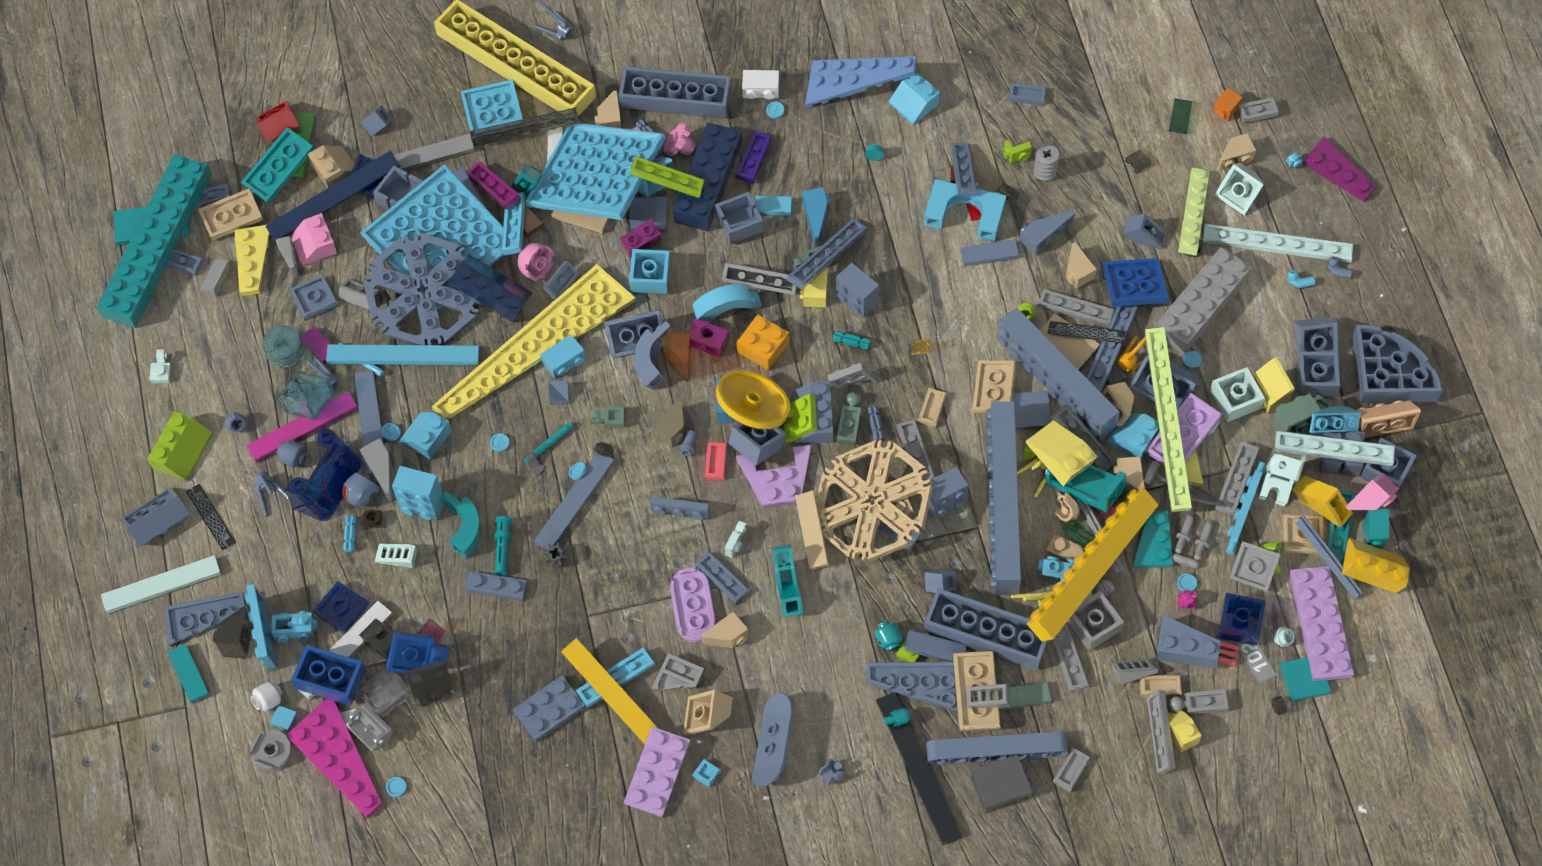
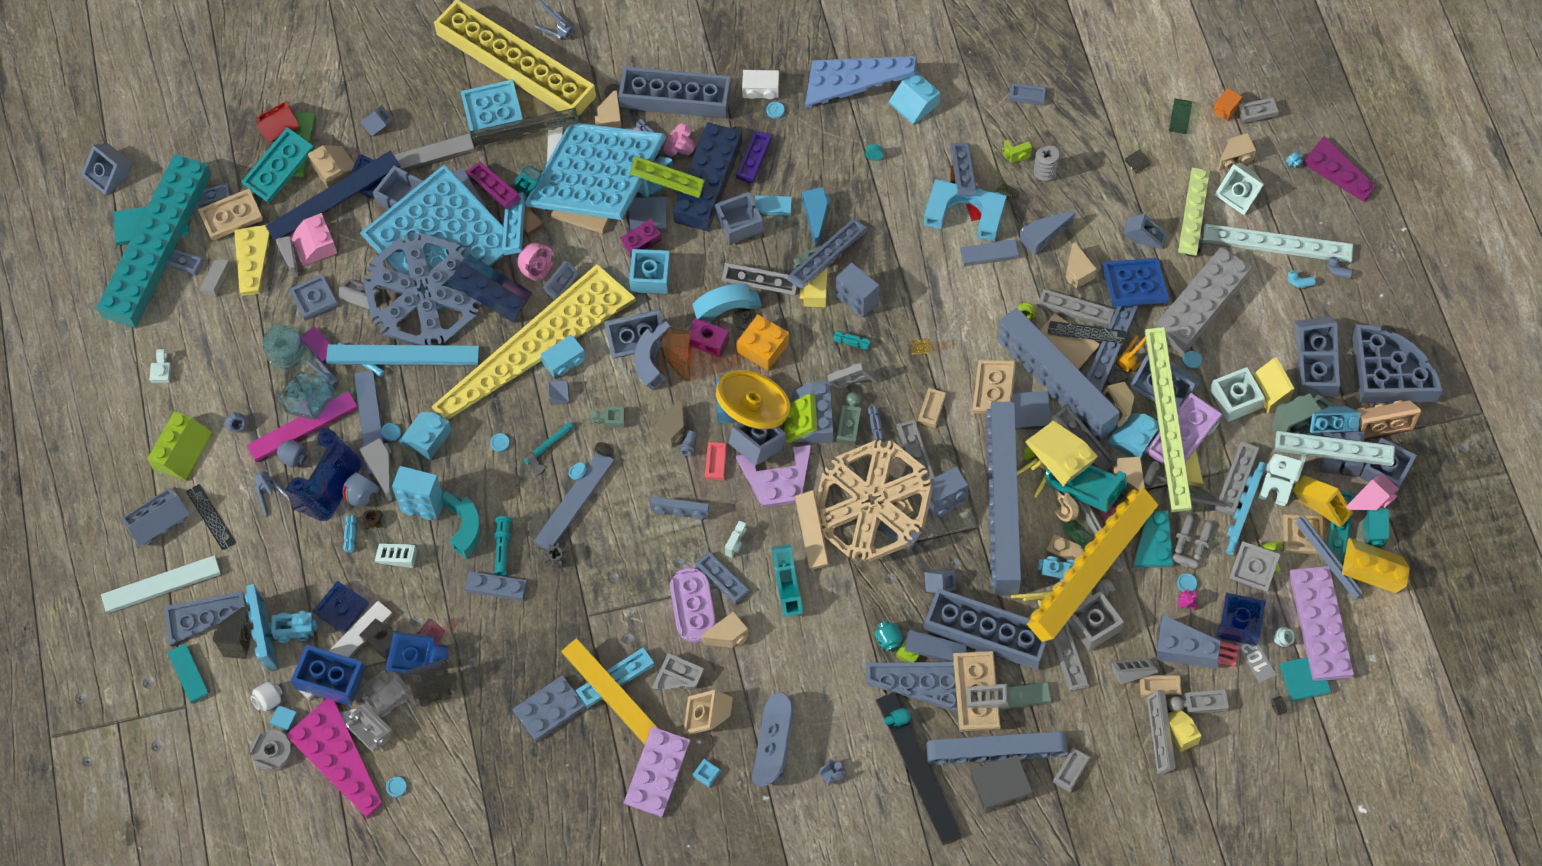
(106, 167): none -> sand blue slope

